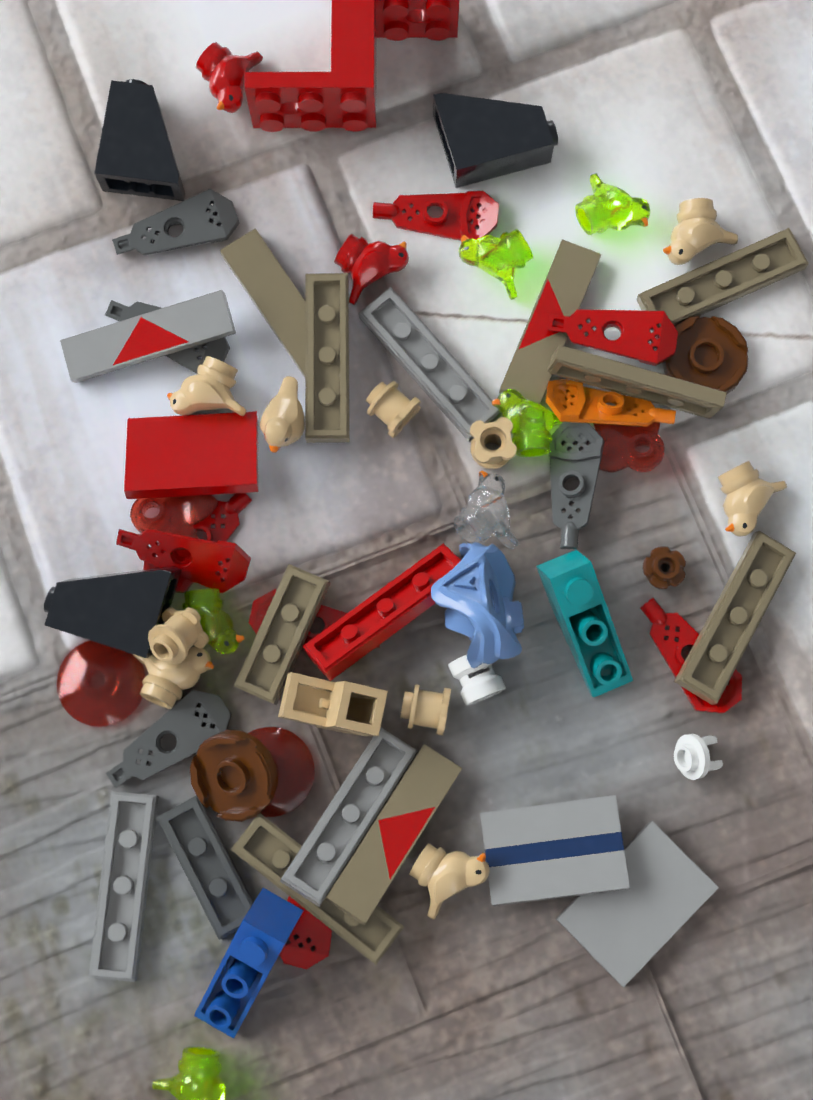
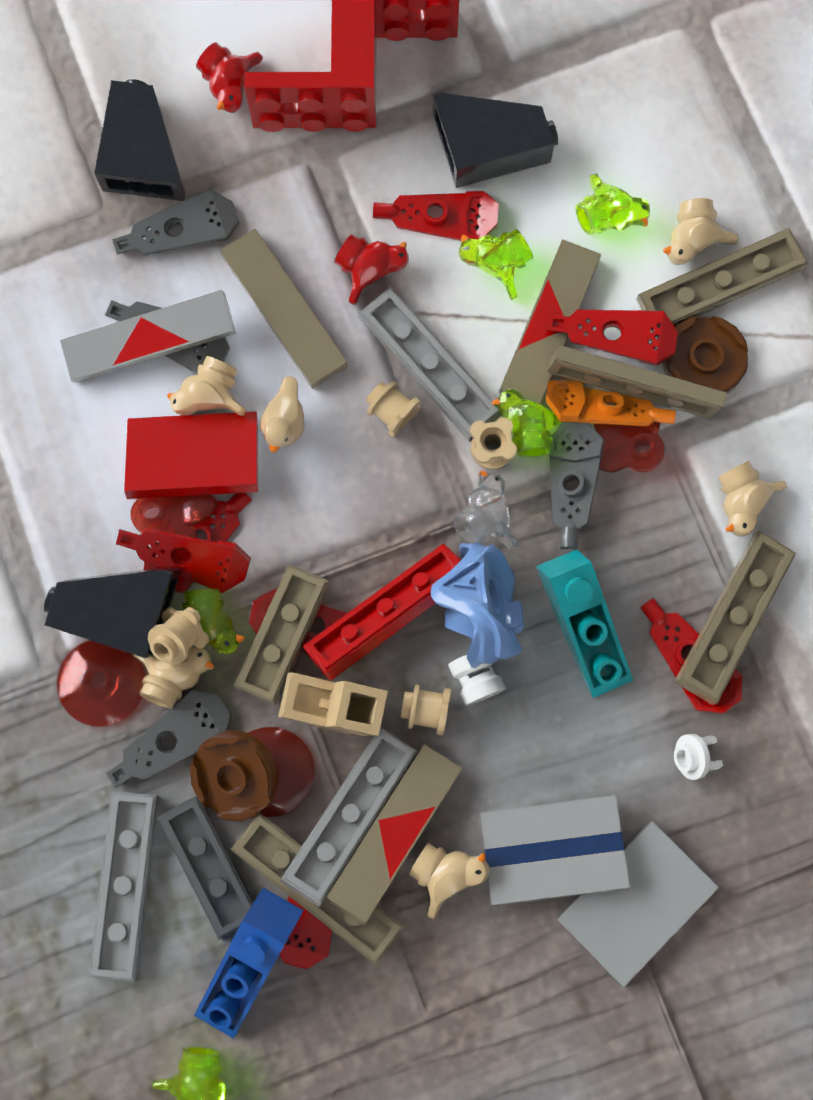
(327, 358): dark tan tile -> none
(653, 570): reddish brown plate -> none

